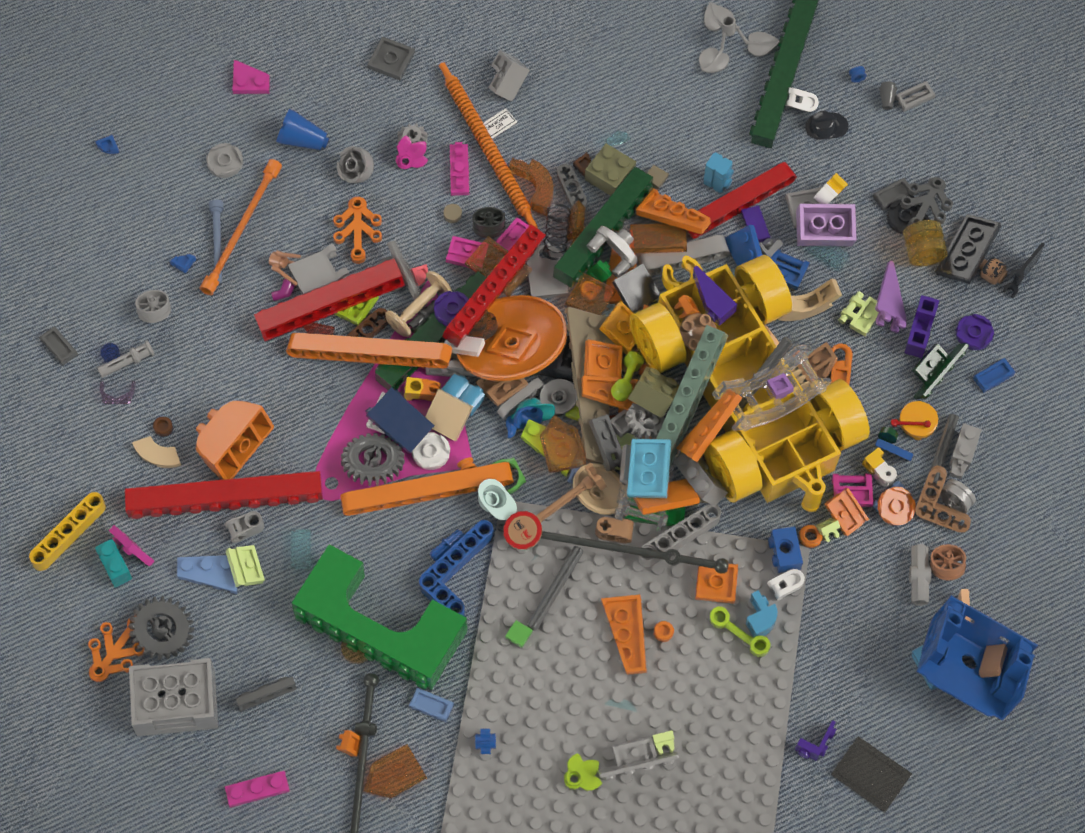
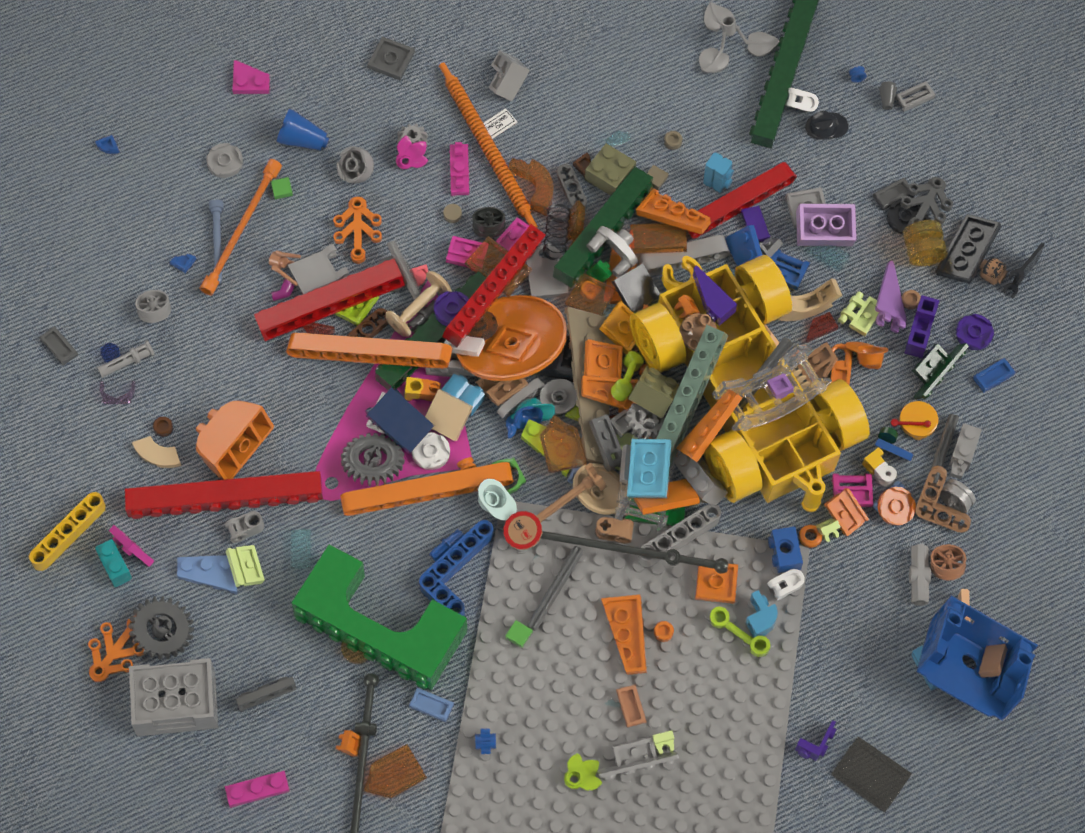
(281, 188): none -> bright green tile
(631, 706): none -> nougat tile
(673, 140): none -> dark tan tile
(821, 326): none -> clear red tile
(830, 190): leg -> none
(867, 354): none -> orange piece
(910, 299): none -> medium nougat tile

